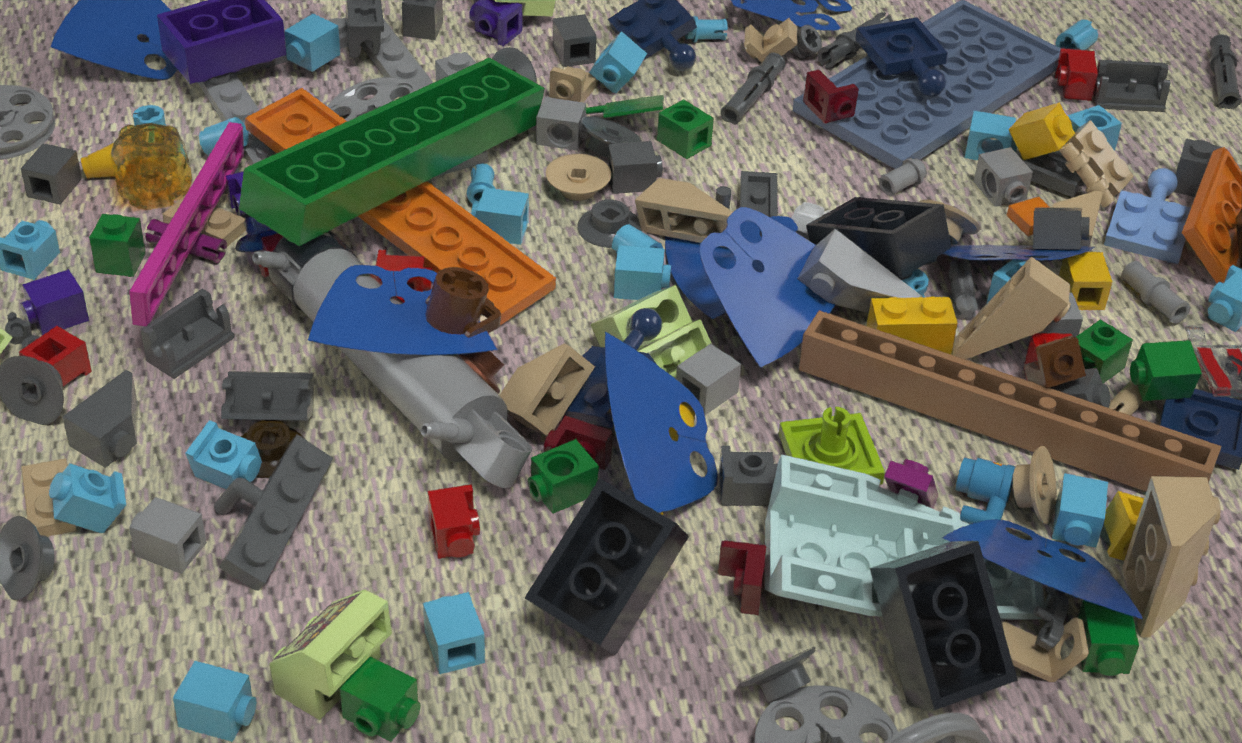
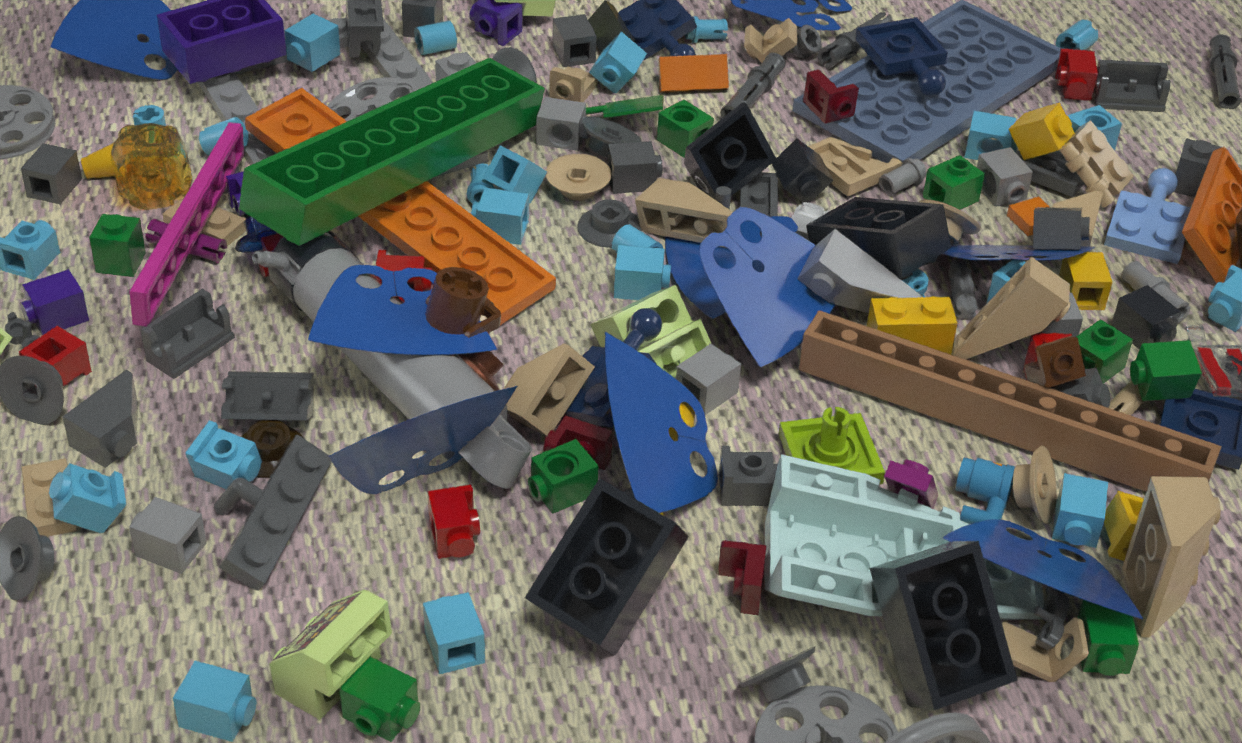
(434, 432): none -> blue piece
(435, 37): none -> medium azure piece
(514, 173): none -> medium azure brick
(607, 25): none -> pearl dark grey tile
(693, 73): none -> orange tile
(729, 153): none -> black slope
(802, 171): none -> black brick
(852, 165): none -> tan wing
(954, 183): none -> green brick
(1146, 317): none -> black brick

